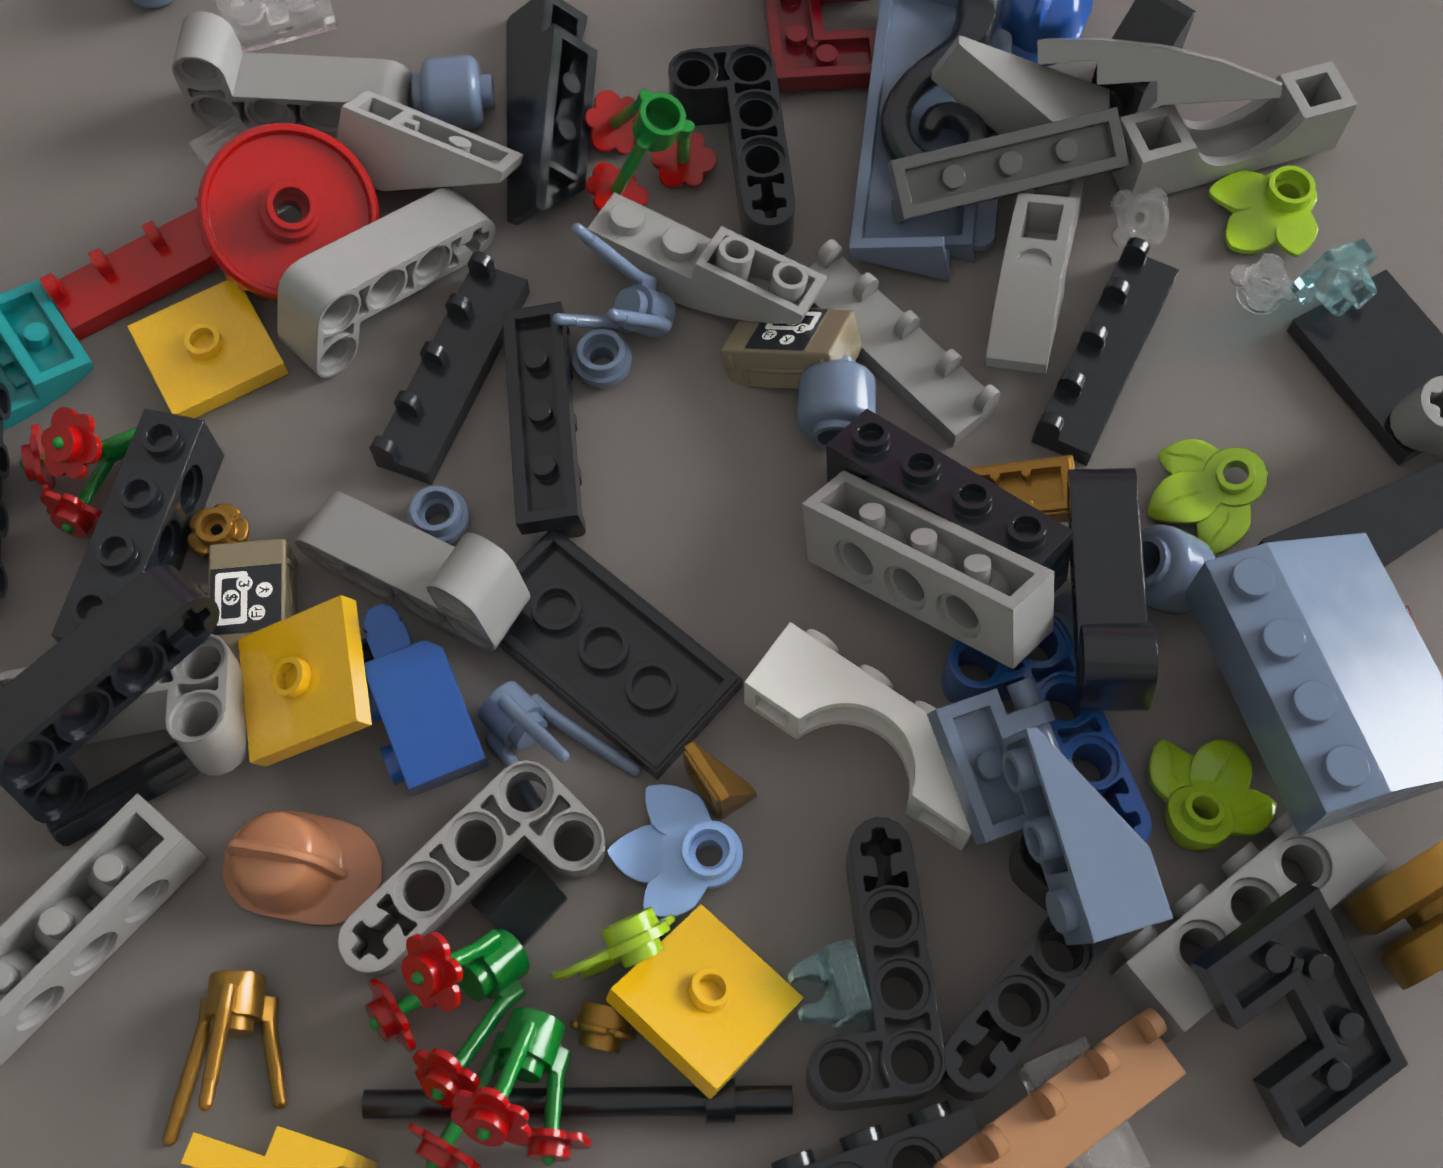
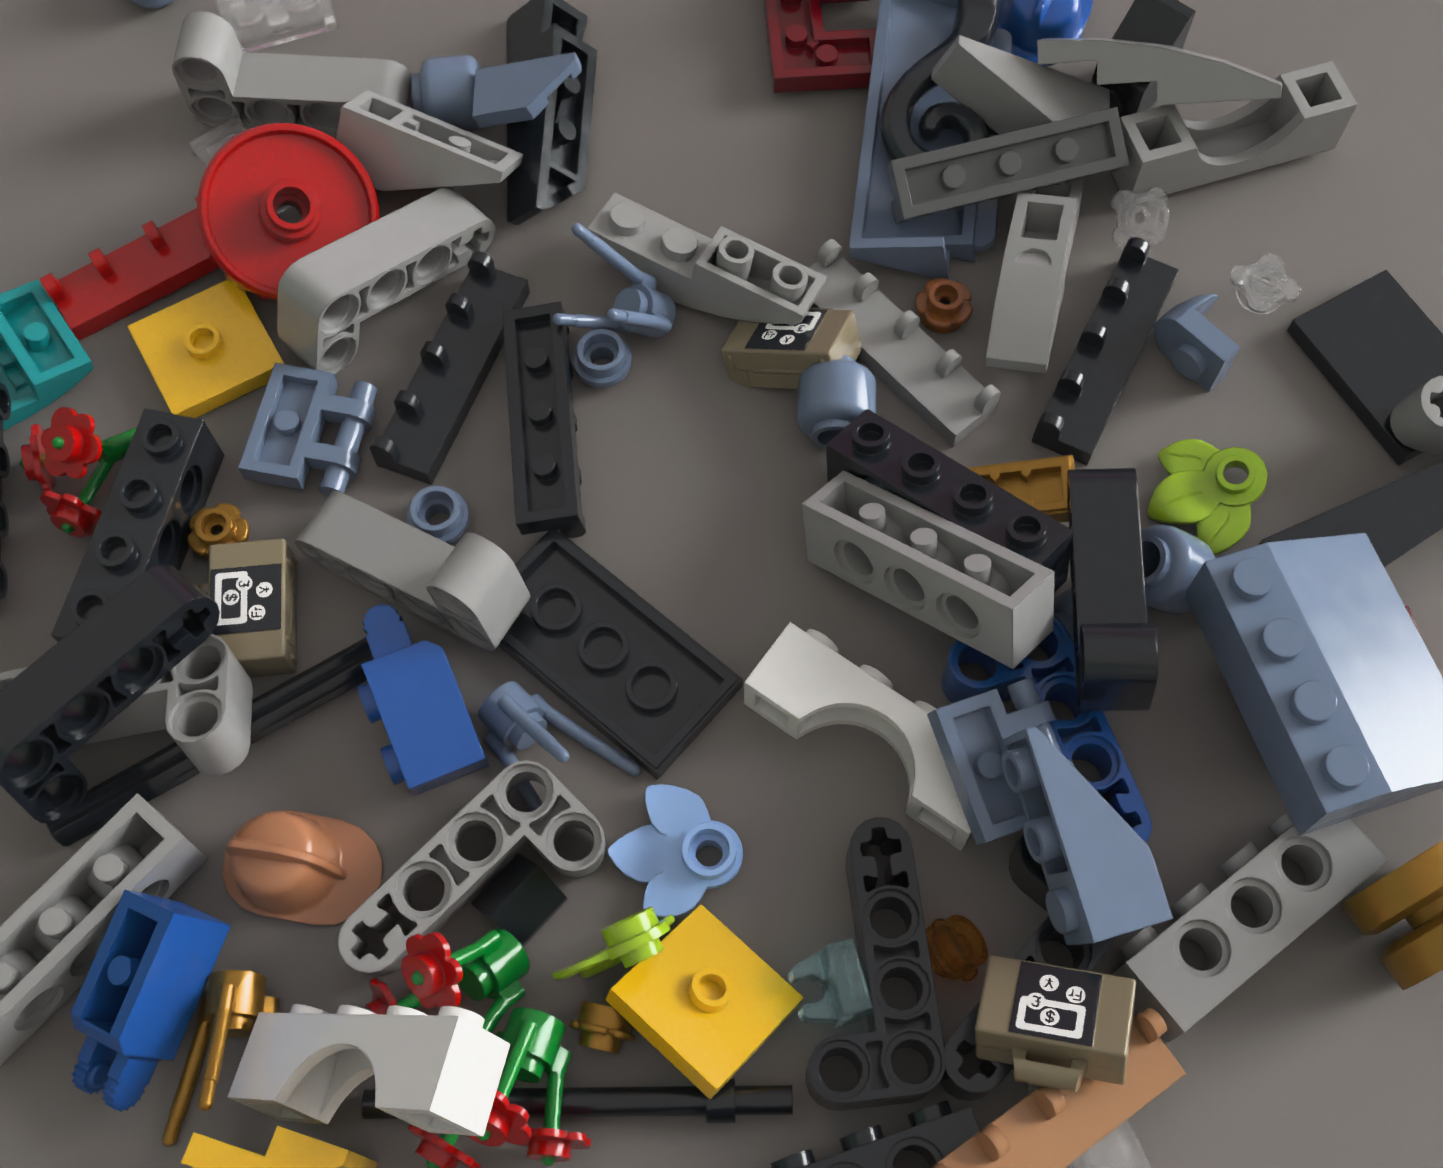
(142, 993): none -> blue hinge
(291, 423): none -> sand blue plate
(304, 681): yellow plate -> none
(425, 1067): none -> white arch
(520, 88): none -> sand blue tile
(656, 126): plant -> none
(717, 783): pearl gold slope -> none
(742, 90): black beam -> none
(942, 317): none -> dark orange plate
(956, 948): none -> clear orange plate
(1055, 1023): none -> dark tan piece
(1194, 343): none -> sand blue plate
(1213, 785): lime plate -> none
(1263, 212): lime plate -> none
(1302, 955): black plate -> none
(1338, 278): clear light blue tile -> none

